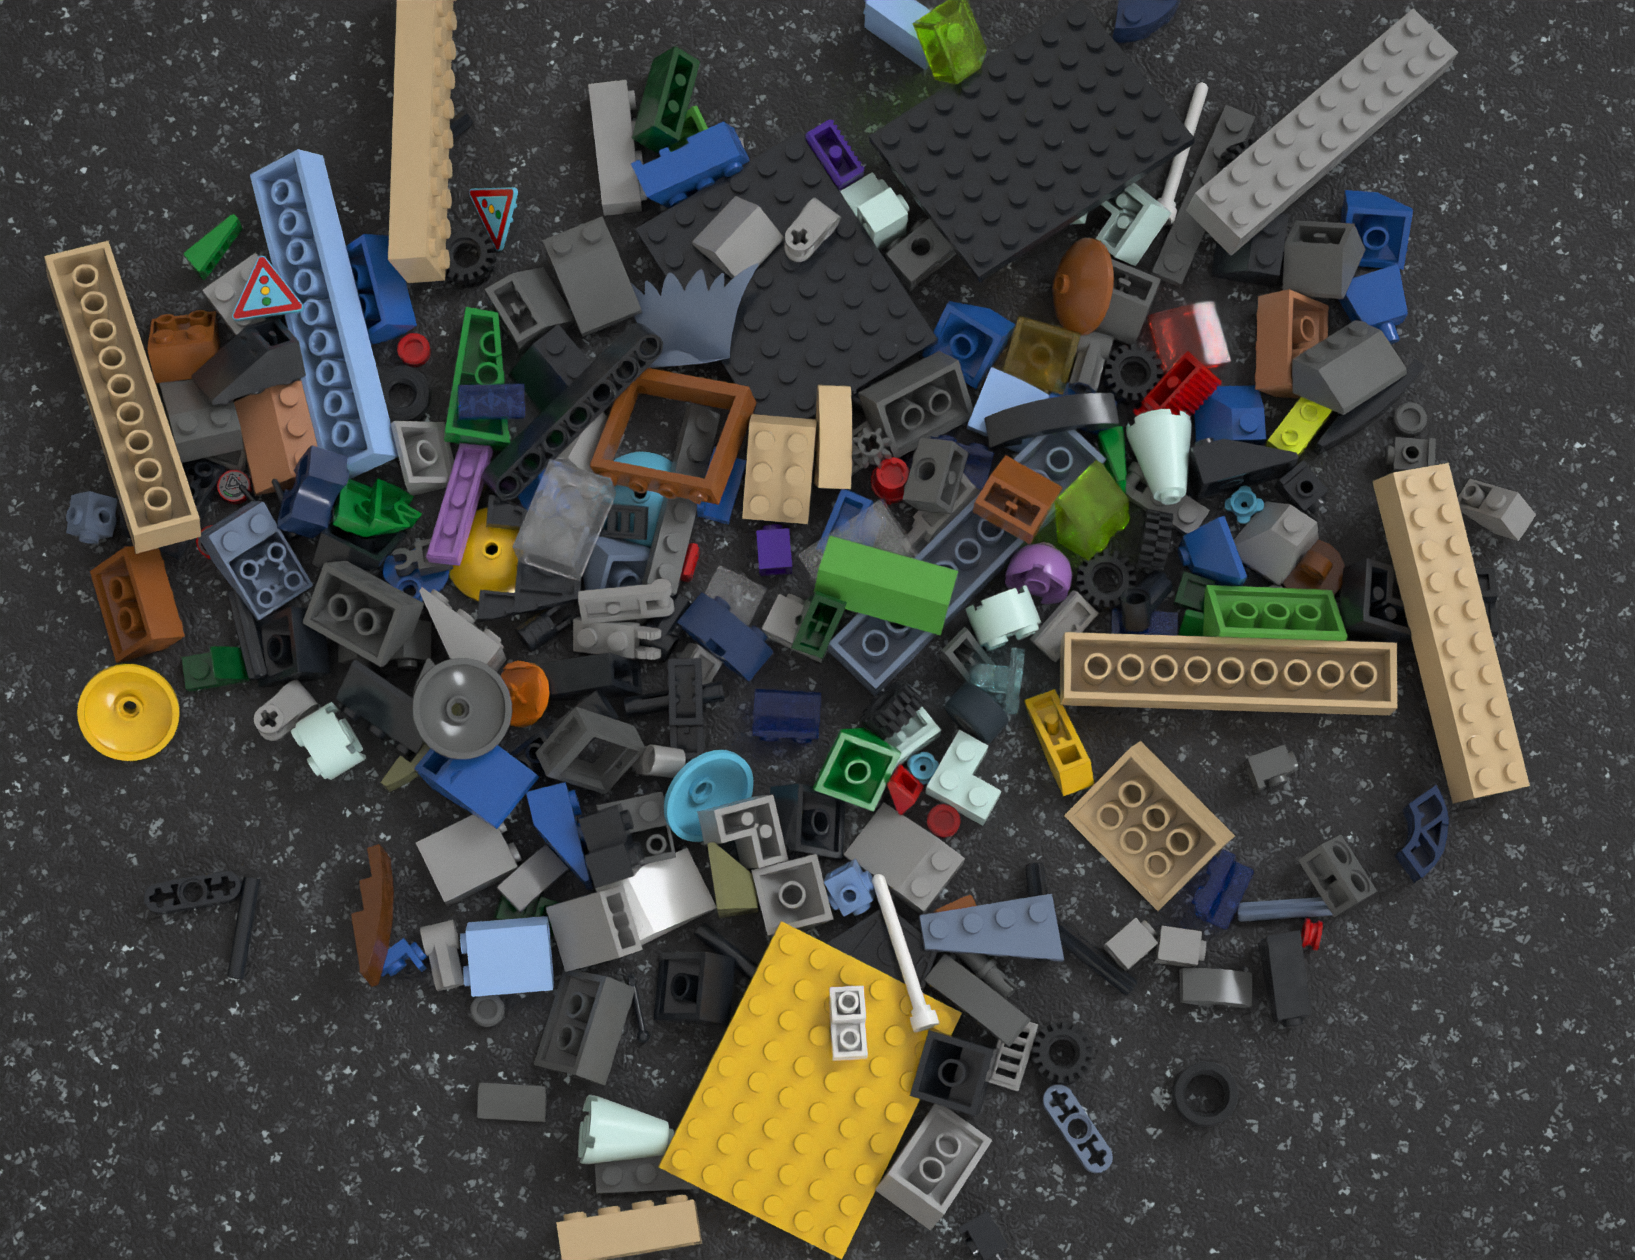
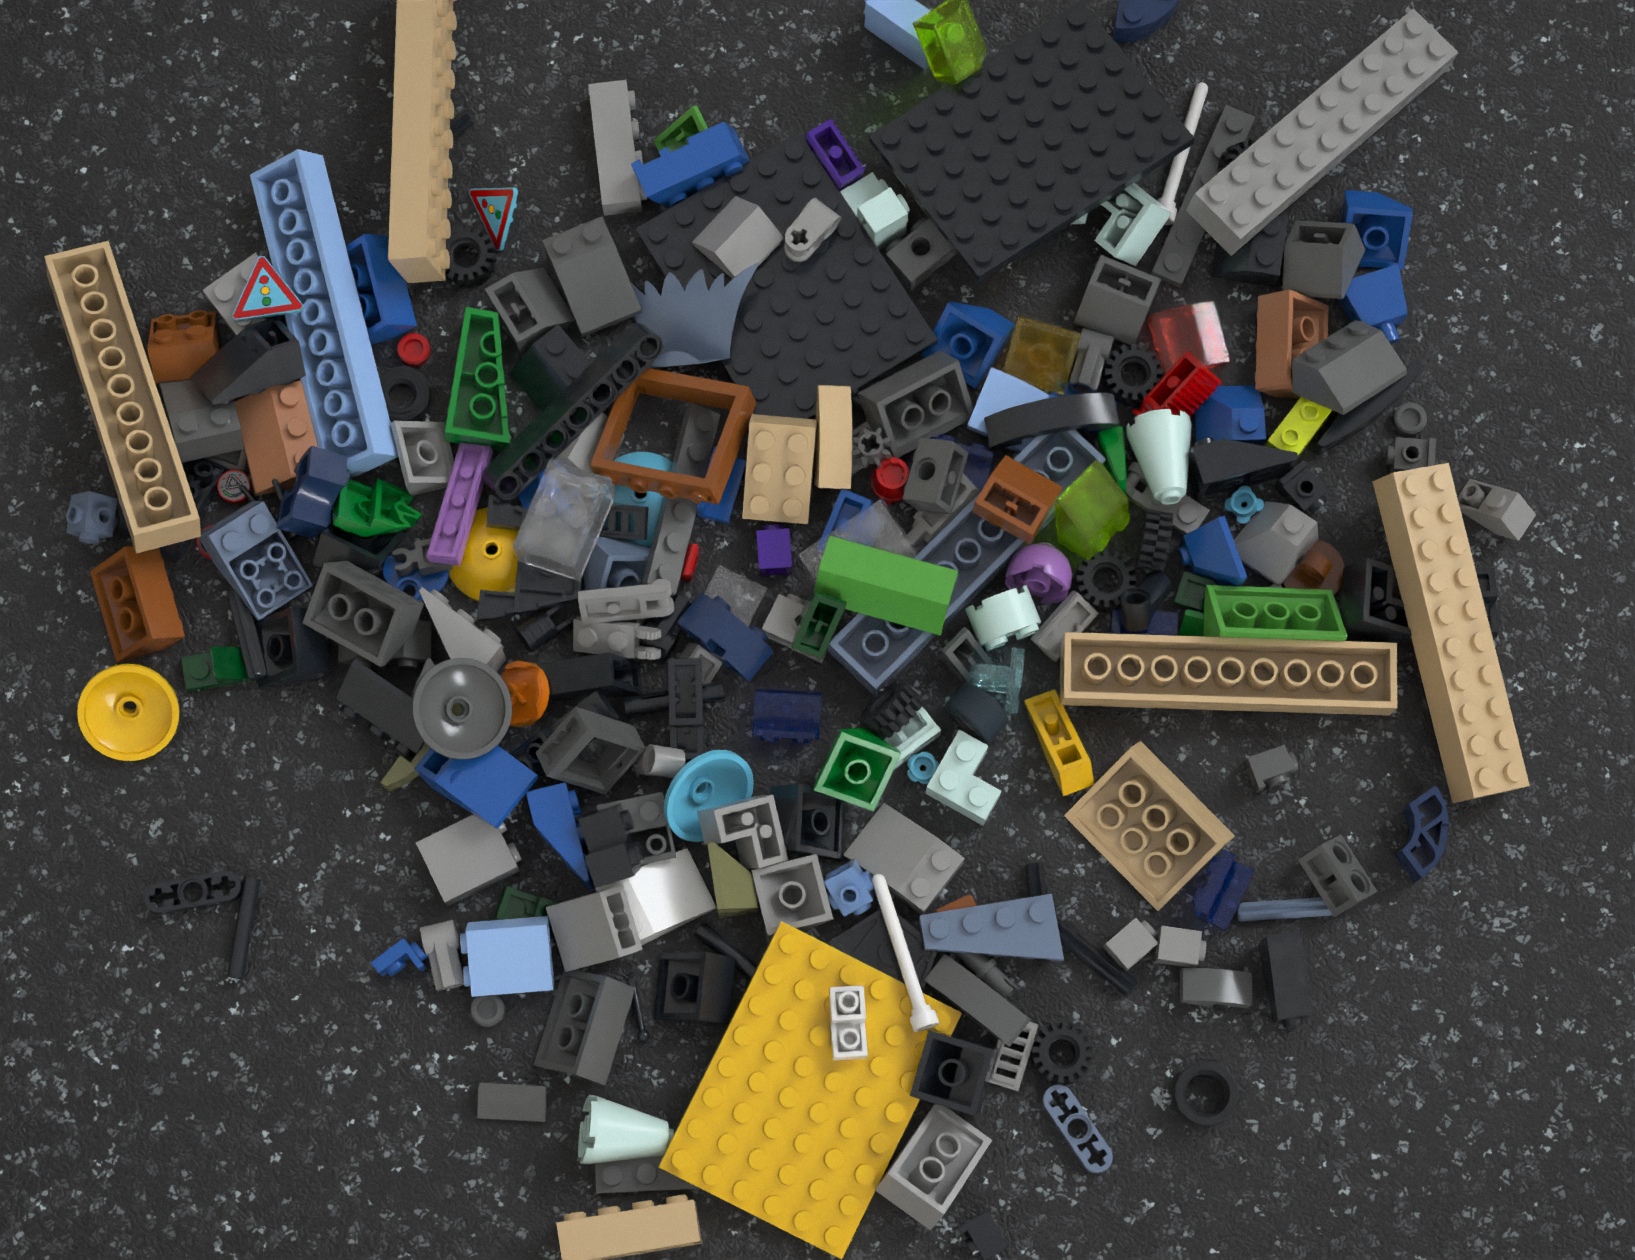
(210, 249): green slope -> none
(286, 709): light grey piece -> none
(329, 741): light aqua brick -> none
(374, 923): reddish brown slope -> none
(491, 401): clear blue tile -> none
(532, 878): light grey slope -> none
(666, 99): dark green brick -> none
(904, 789): red slope -> none
(943, 821): red tile -> none
(1083, 286): dark orange dish -> none
(1311, 933): red bush -> none

